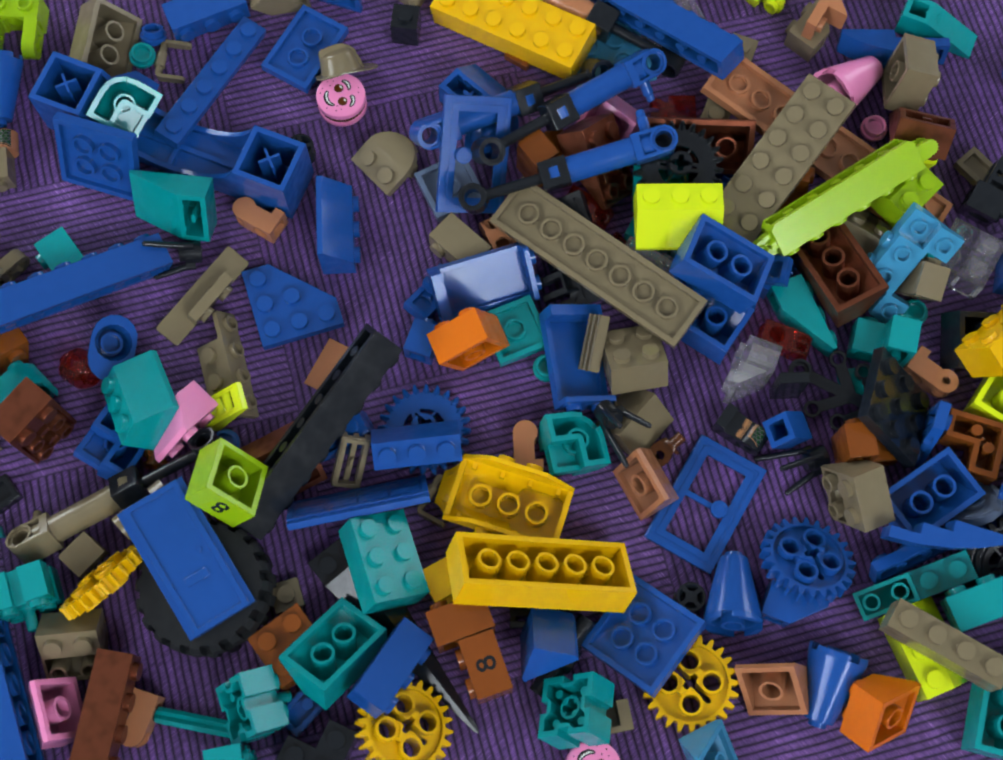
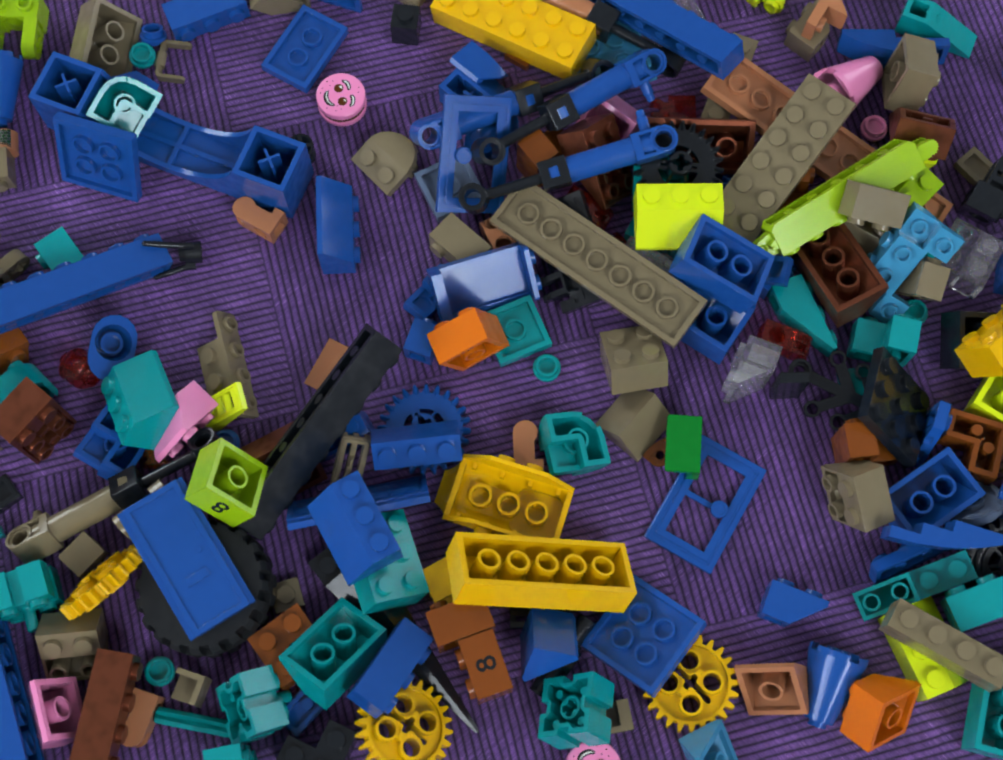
(159, 671): none -> teal plate
(175, 203): teal slope -> none
(191, 687): none -> dark tan panel
(201, 297): dark tan bracket -> none
(210, 82): blue plate -> none
(288, 307): blue plate -> none
(340, 60): dark tan piece -> none
(354, 528): none -> blue slope
(432, 490): dark tan piece -> none
(477, 63): none -> blue slope
(563, 338): blue panel -> none
(594, 342): dark tan tile -> none
(612, 417): black plant -> none
(645, 483): nougat slope -> none
(683, 445): none -> green panel
(693, 594): black wheel -> none
(733, 598): blue cone -> none
(740, 430): black leg -> none
(787, 430): blue brick -> none
(807, 560): blue gear -> none
(810, 459): black plant -> none
(873, 204): none -> dark tan brick
(931, 376): nougat leg -> none

